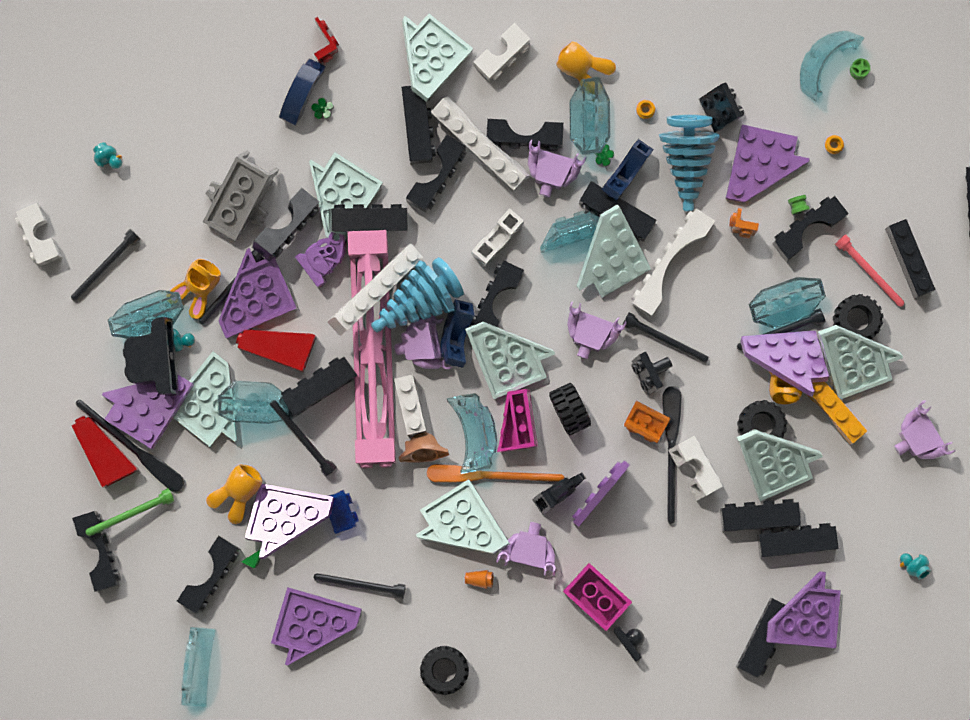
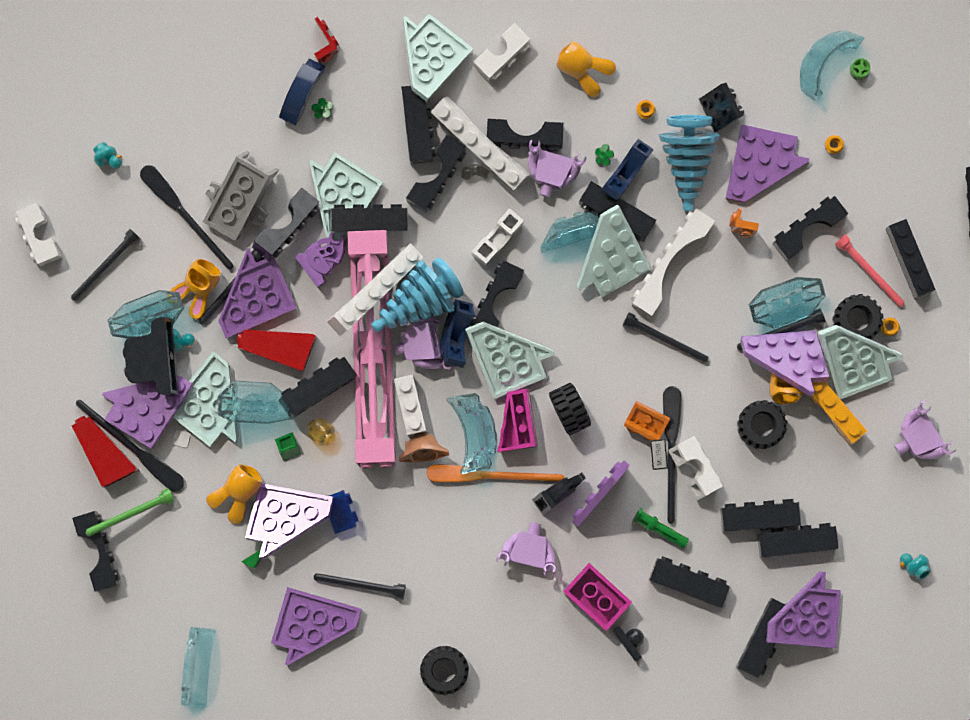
(163, 190): none -> black piece
(181, 438): none -> white sticker
(222, 554): black arch -> none
(287, 446): none -> green slope
(321, 432): none -> clear yellow head
(326, 466): black piece -> none
(462, 522): light aqua wing -> none
(474, 169): none -> clear smoke arm
(480, 578): orange cone -> none
(590, 116): clear light blue wedge -> none
(591, 331): lavender torso -> none
(649, 371): black plate -> none
(652, 524): none -> green pin
(659, 454): none -> white sticker
(689, 582): none -> black brick
(775, 462): light aqua wing -> none
(798, 204): bright green wheel -> none
(894, 323): none -> light orange plate

